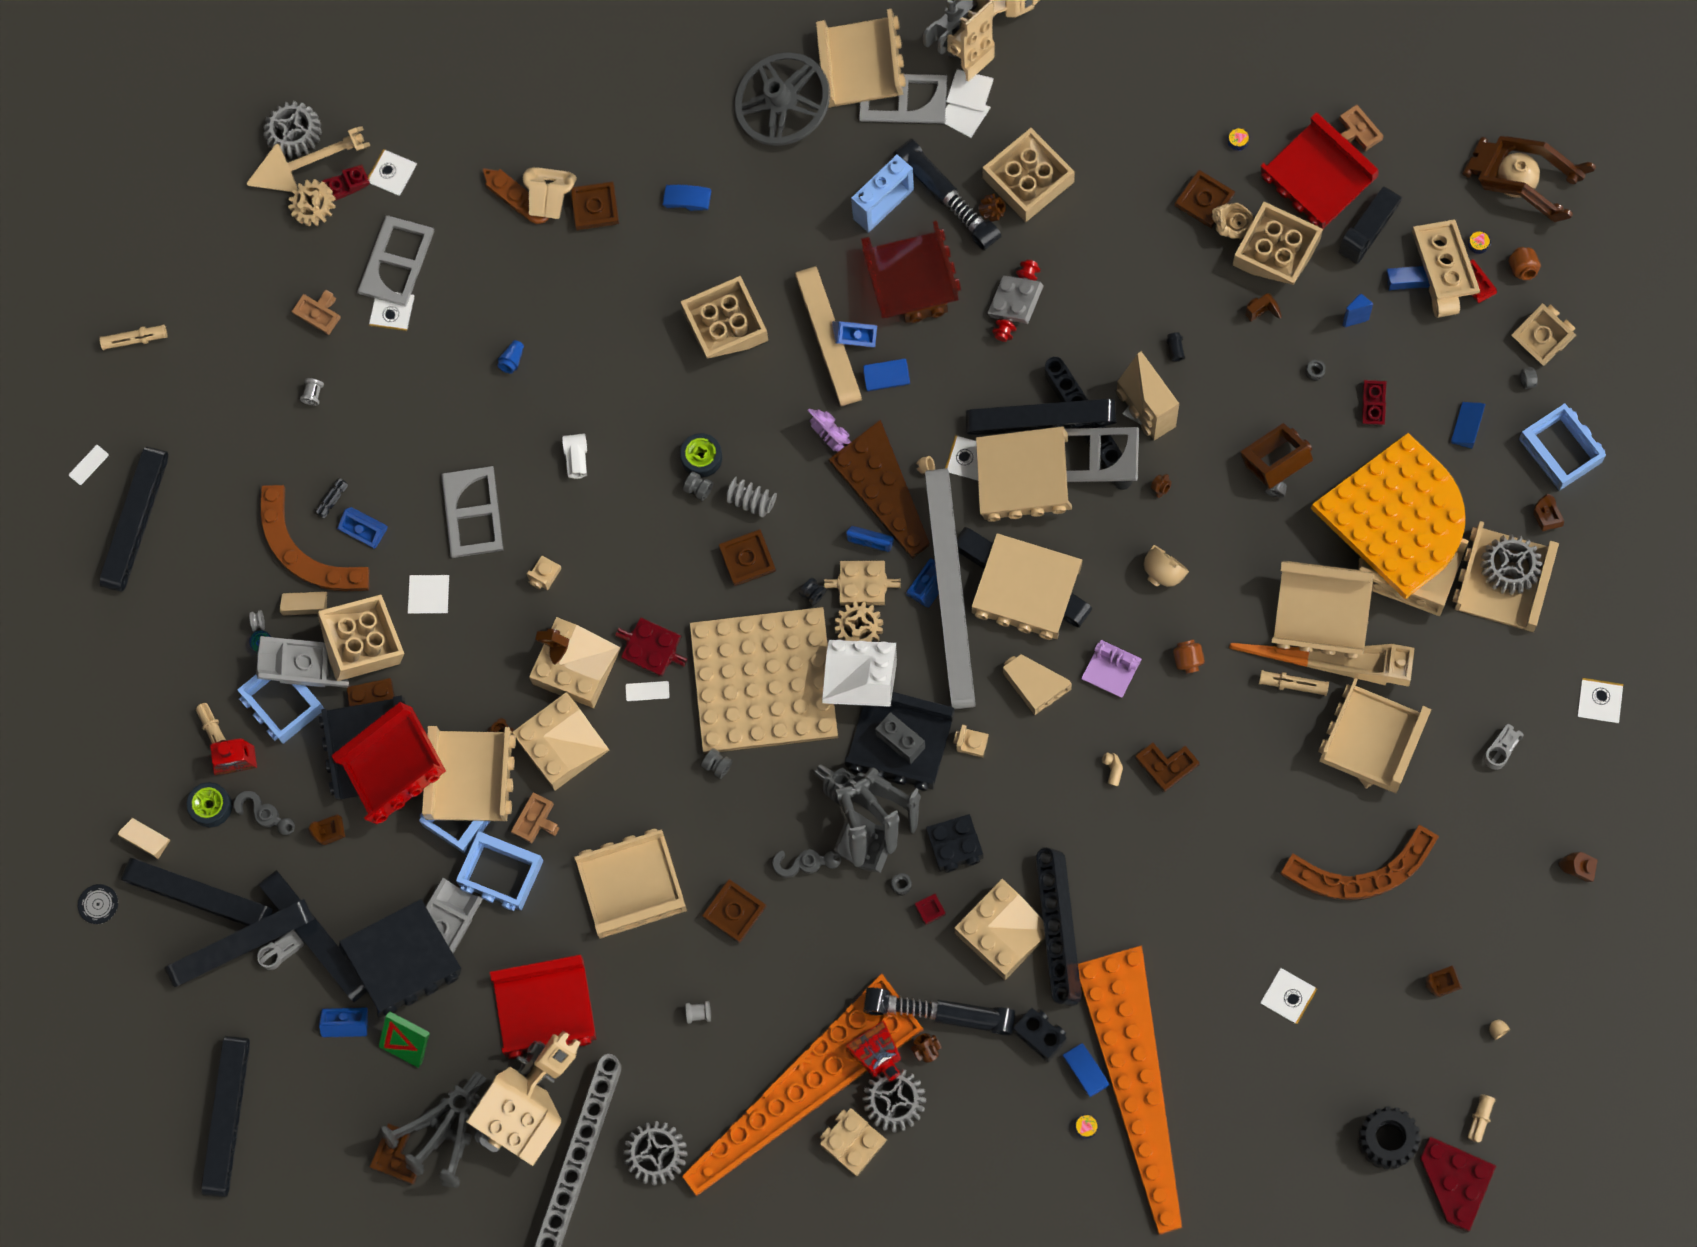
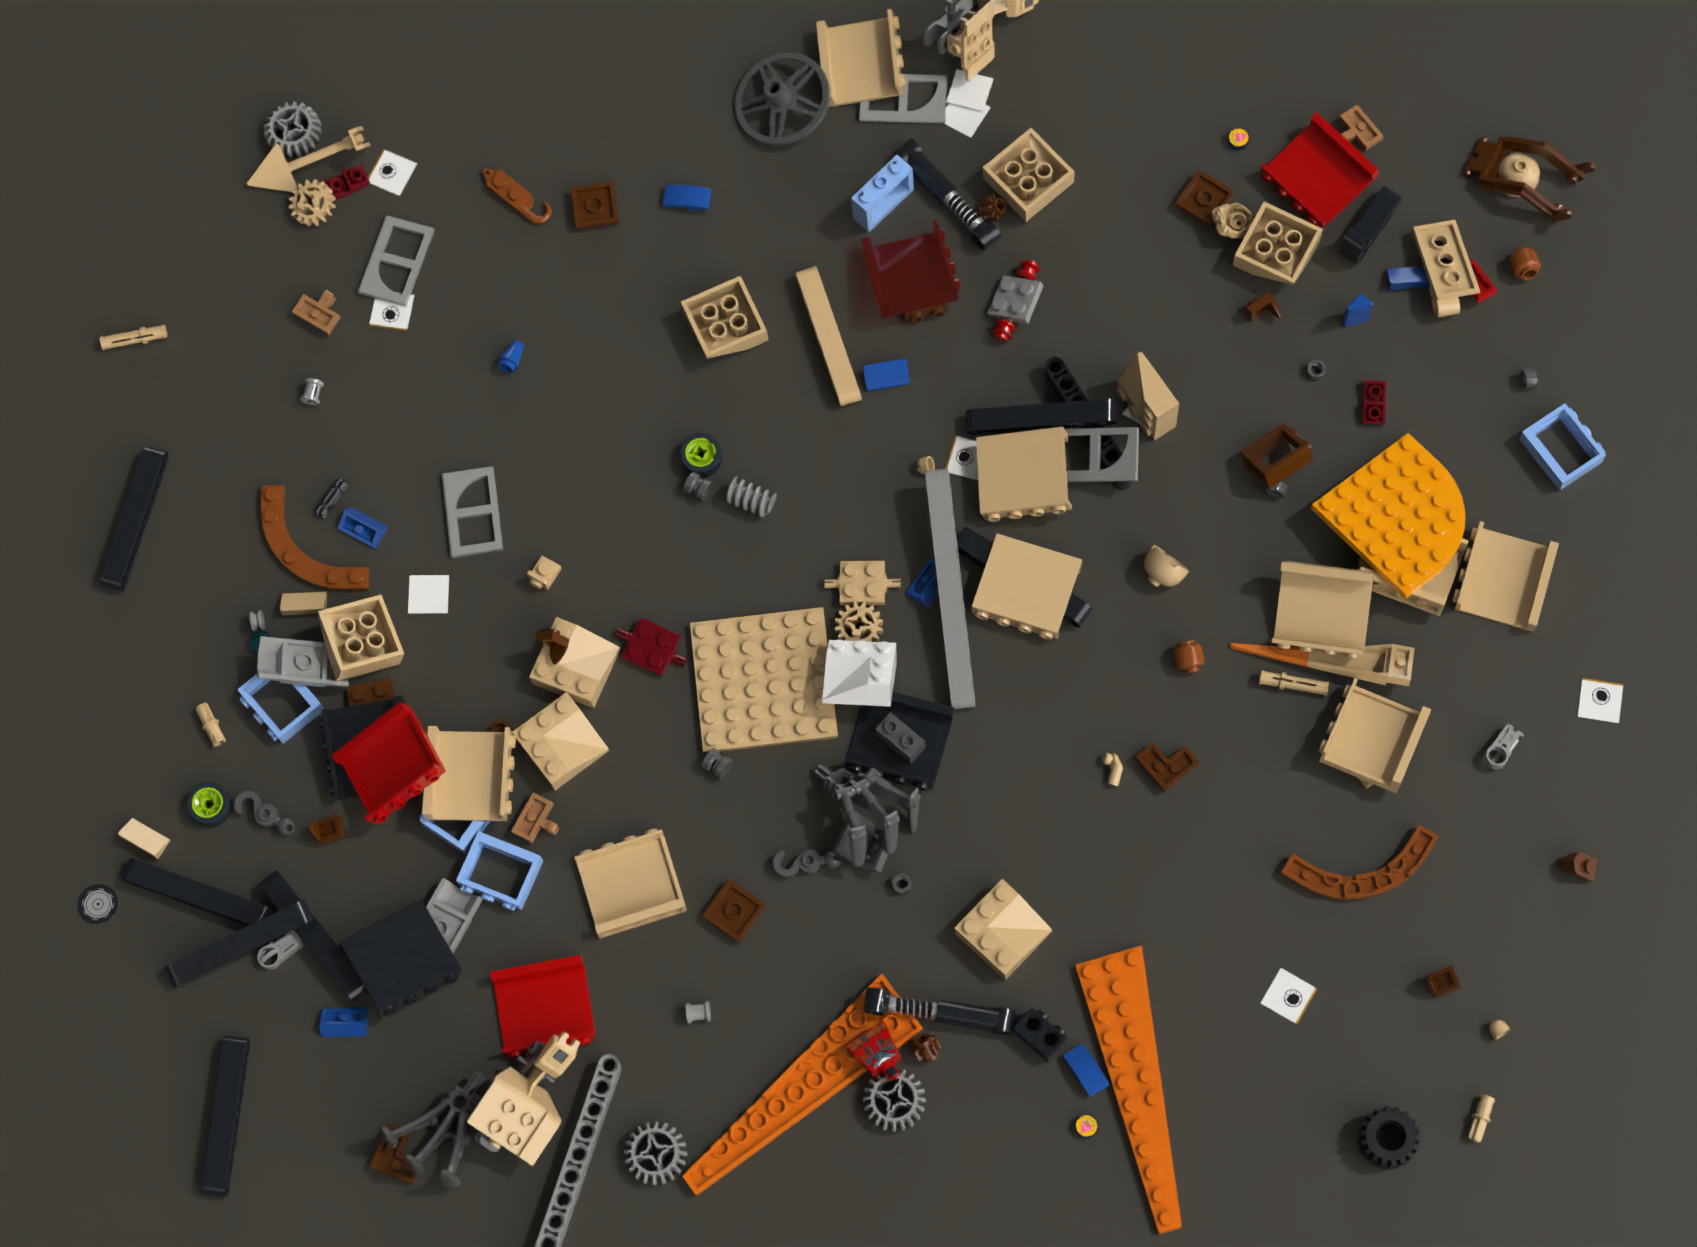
(88, 464): white sticker -> none
(231, 757): red torso -> none
(404, 1039): green tile -> none
(544, 198): tan piece -> none
(574, 450): white piece -> none
(647, 691): white sticker -> none
(747, 557): reddish brown plate -> none
(812, 591): black wheel -> none
(824, 425): lavender hinge -> none
(852, 1141): tan plate -> none
(854, 333): blue slope -> none
(870, 538): blue slope -> none
(876, 478): reddish brown wing -> none
(930, 909): dark red plate -> none
(955, 843): black plate -> none
(971, 741): tan bracket -> none
(1035, 682): tan slope -> none
(1065, 934): black beam -> none
(1111, 668): lavender hinge -> none
(1161, 485): reddish brown plate -> none
(1176, 348): black pin -> none
(1457, 1181): dark red plate -> none
(1468, 424): blue slope -> none
(1479, 242): tile -> none
(1520, 579): light grey gear -> none
(1544, 333): tan plate -> none
(1547, 513): reddish brown plate -> none

